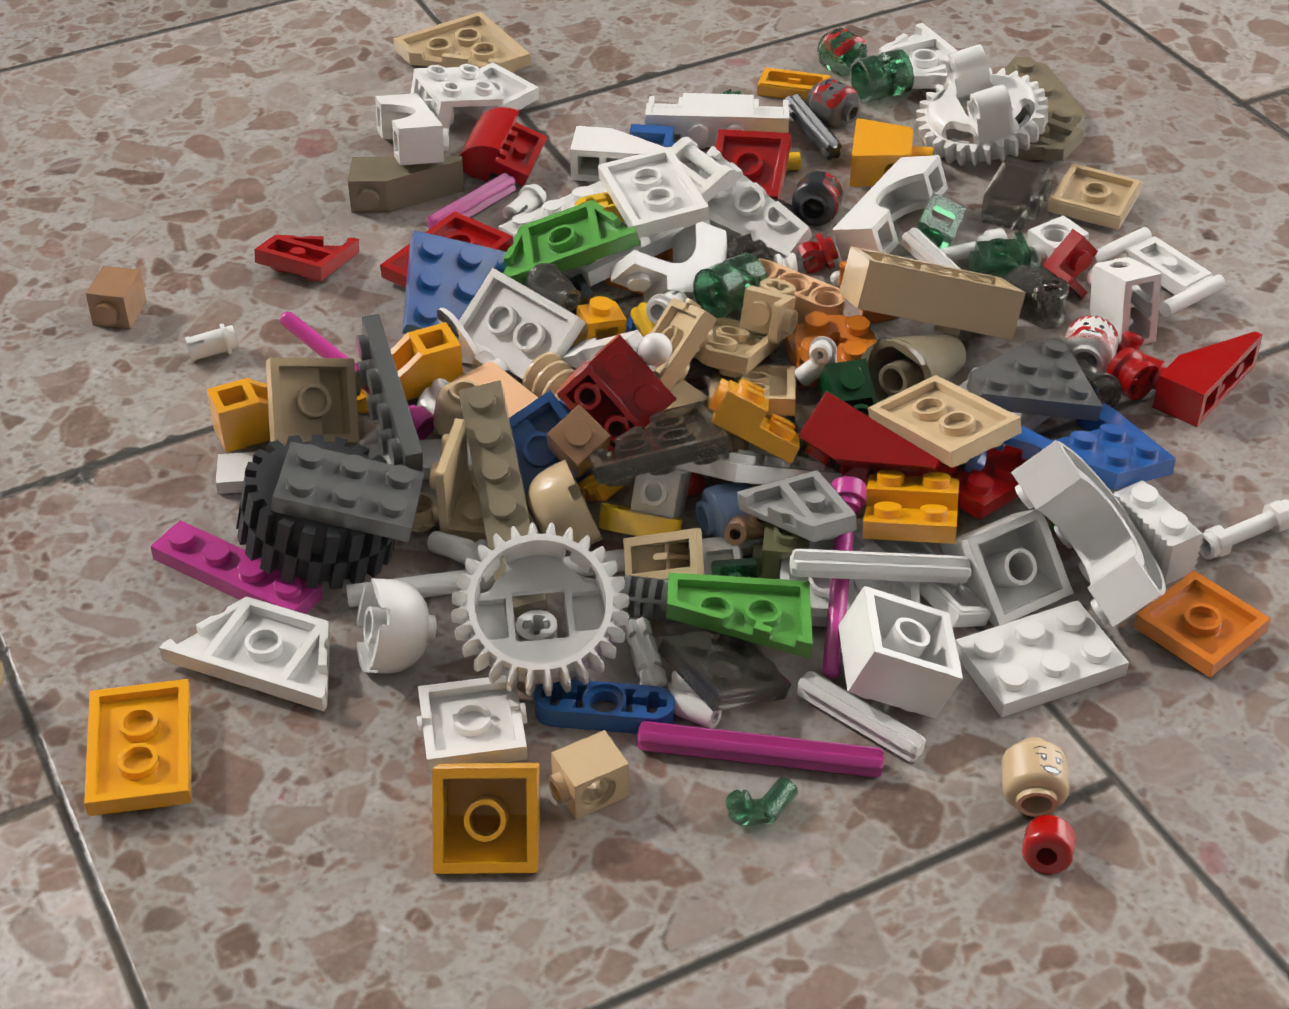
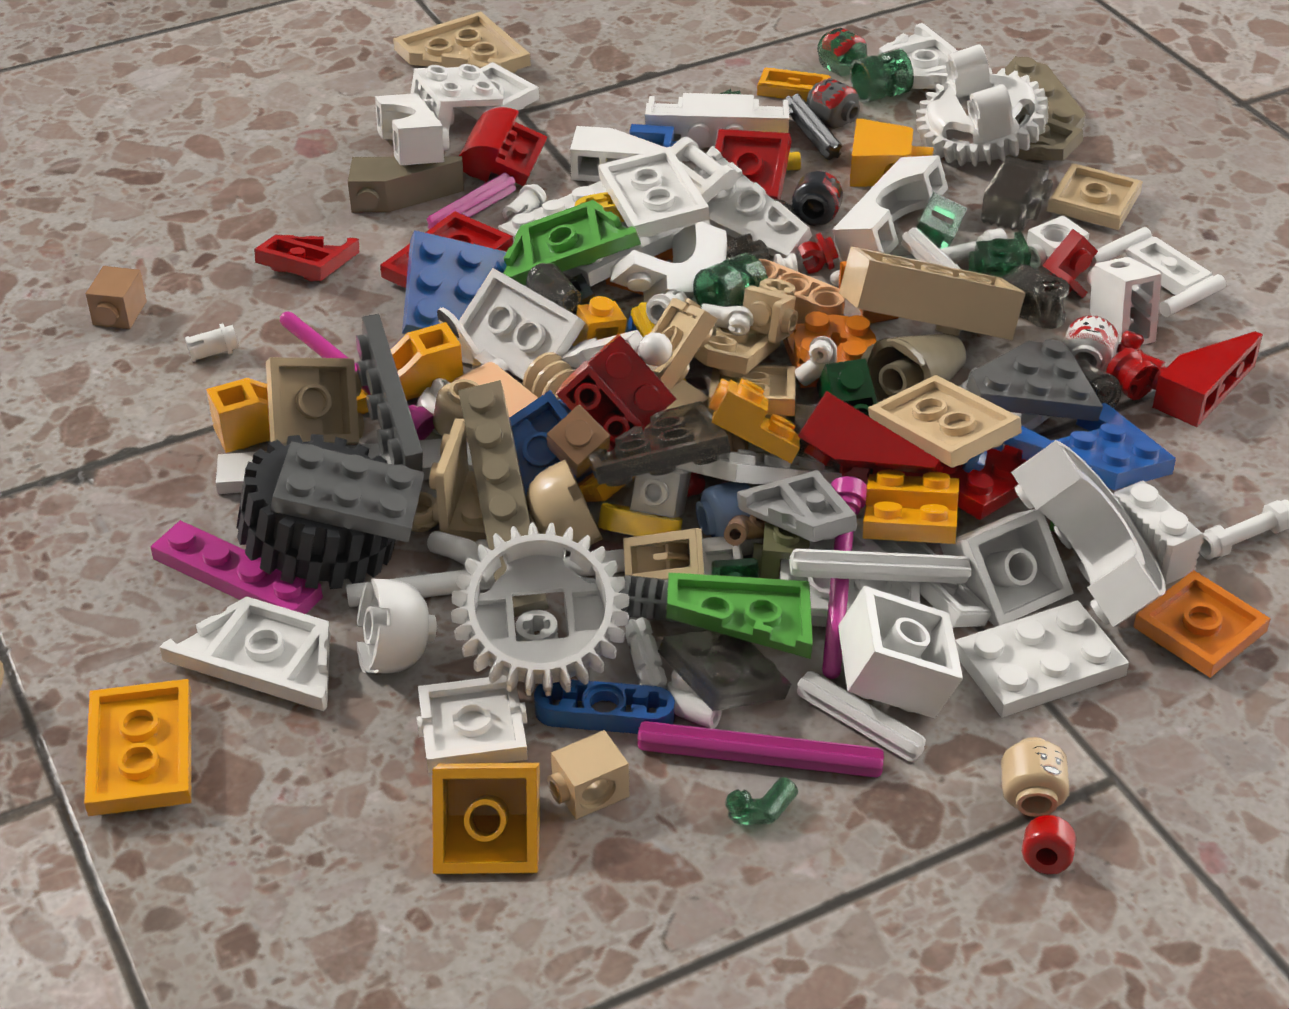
(735, 318): none -> white arm

